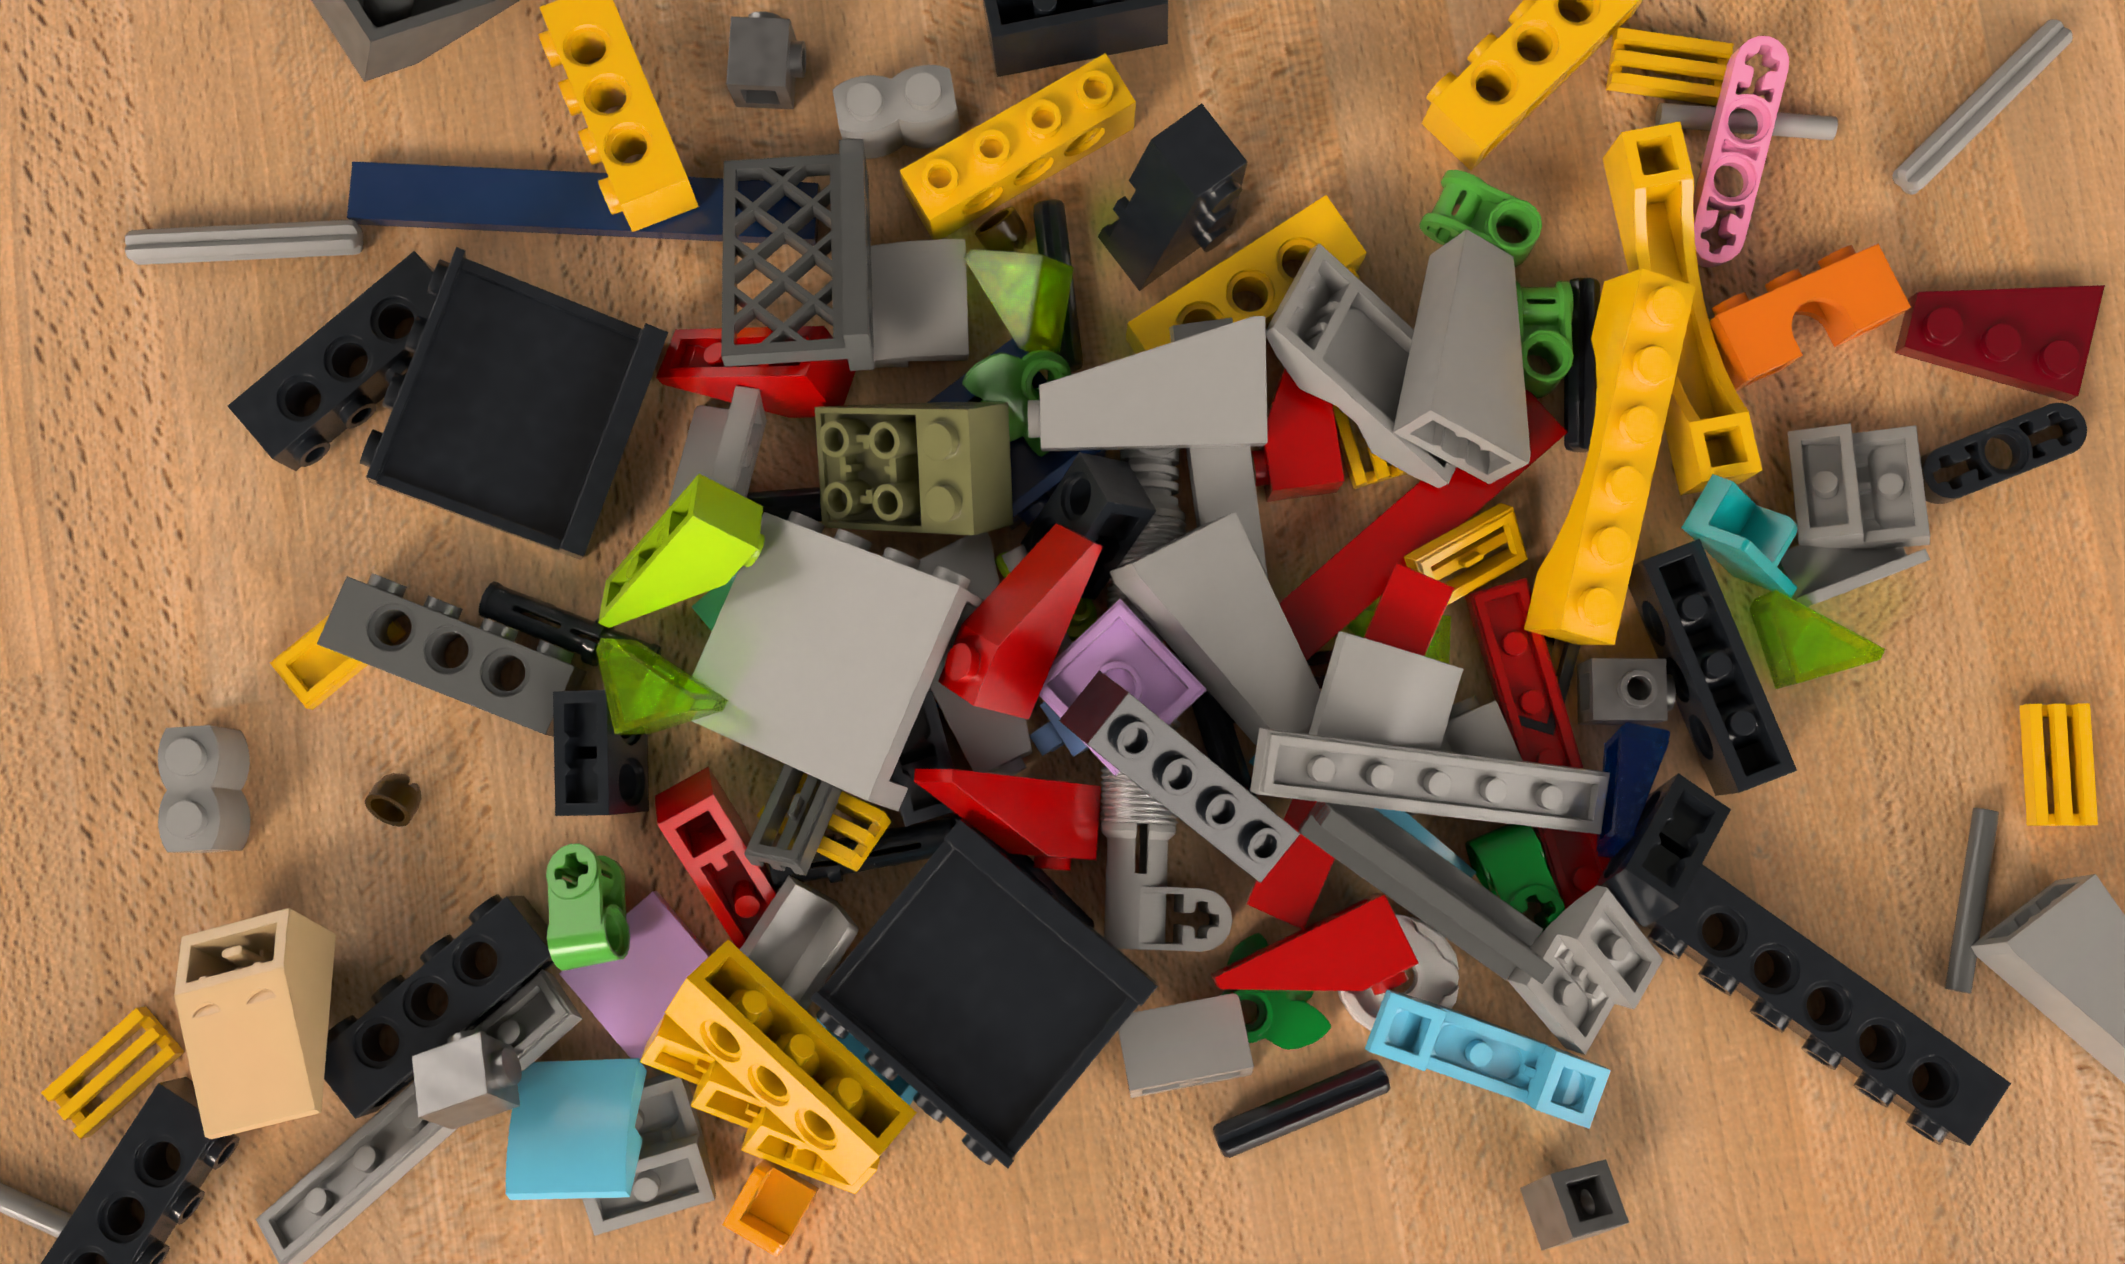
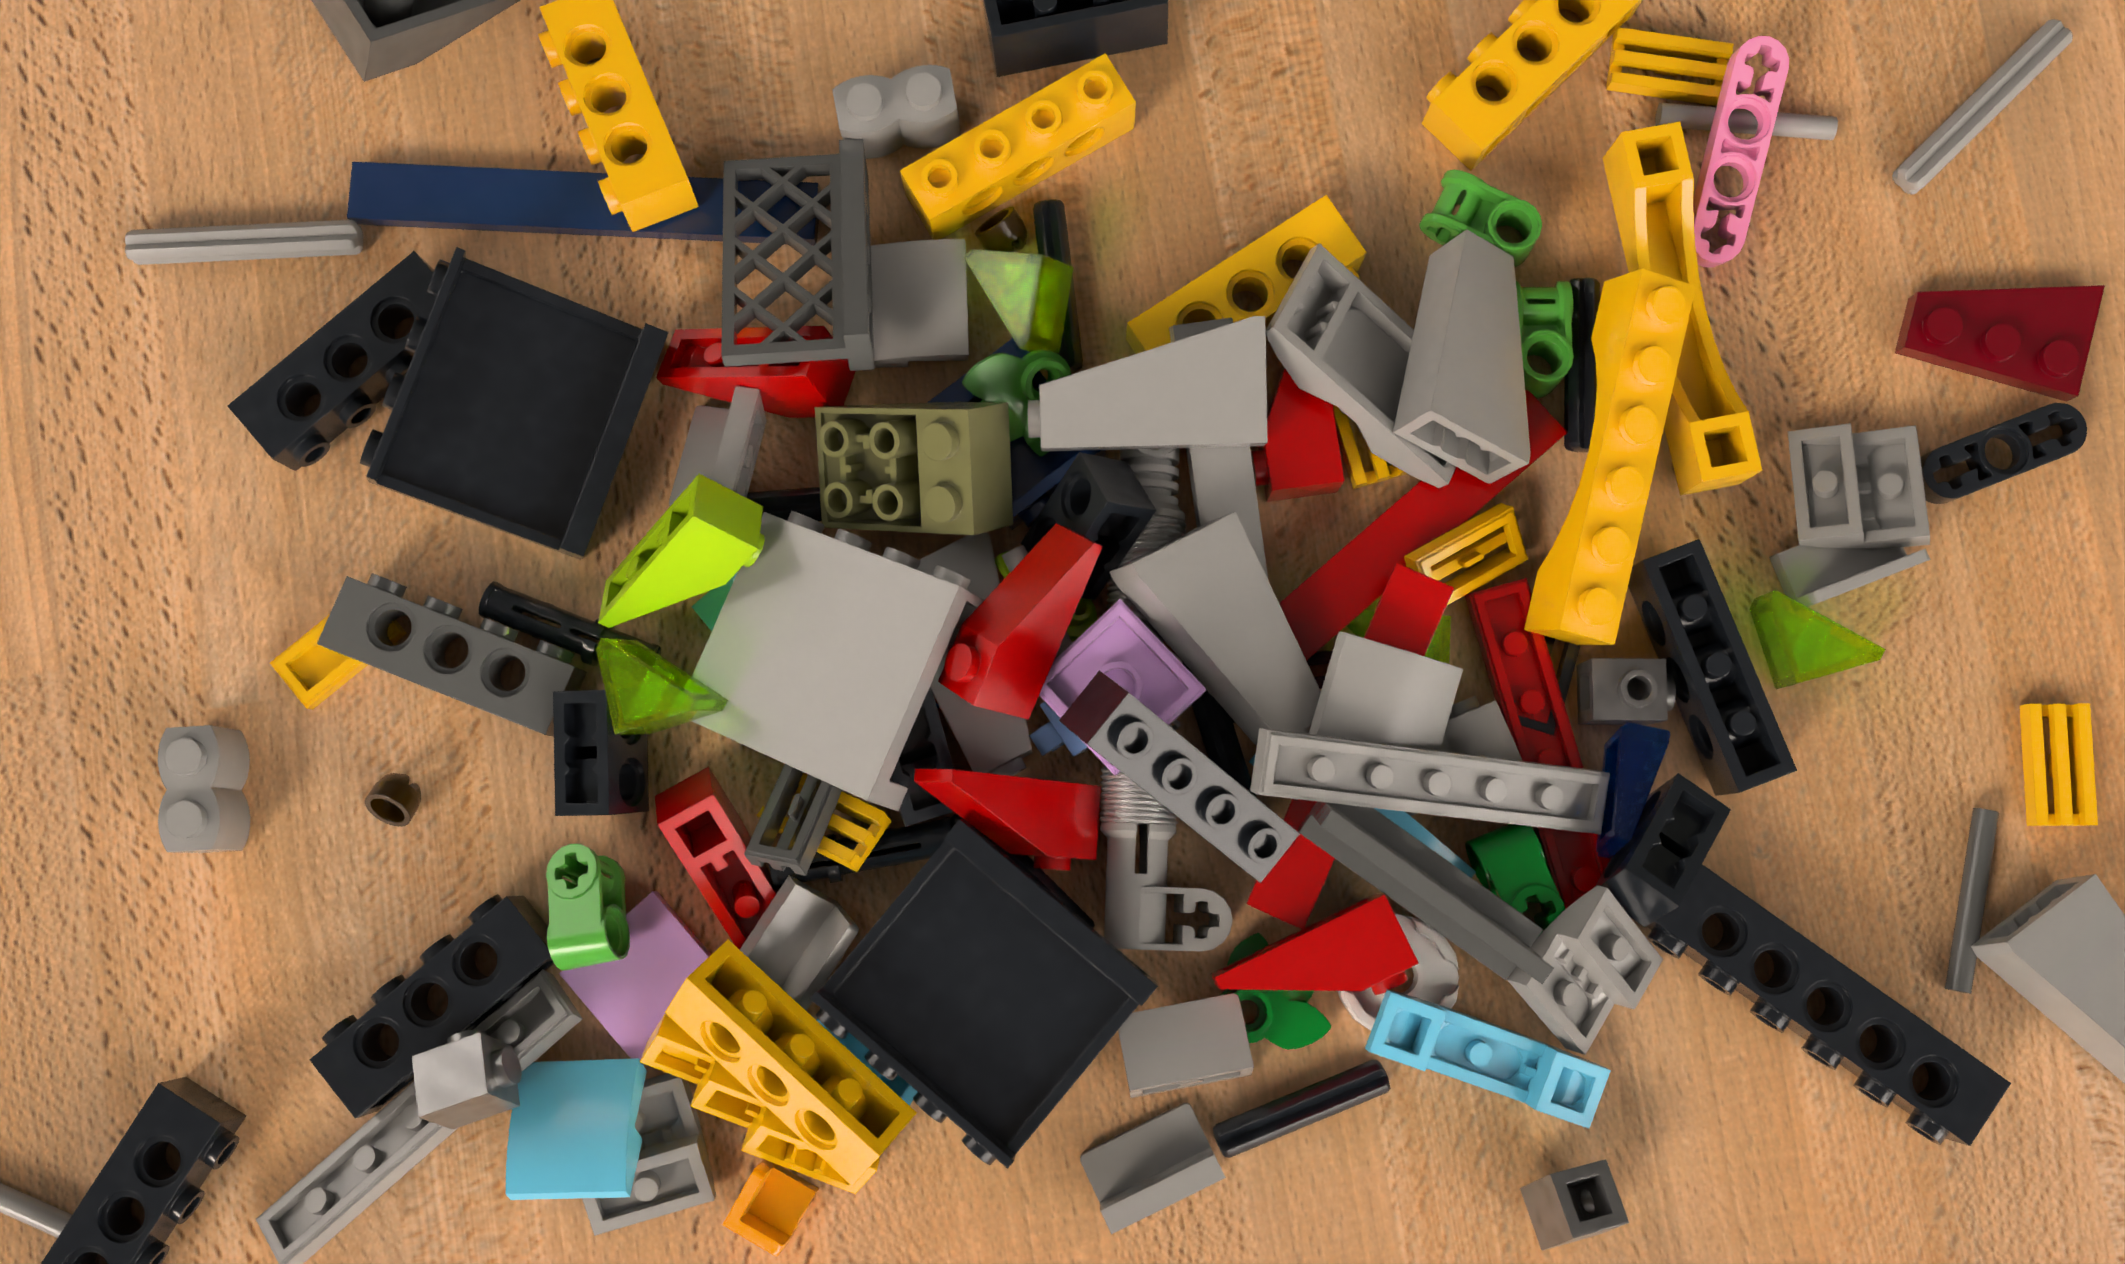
(74, 1105): yellow tile -> none
(256, 1019): tan slope -> none
(764, 61): flat silver brick -> none
(1151, 1167): none -> light grey panel
(1181, 200): black wedge -> none
(1742, 535): teal panel -> none
(1845, 296): orange arch -> none

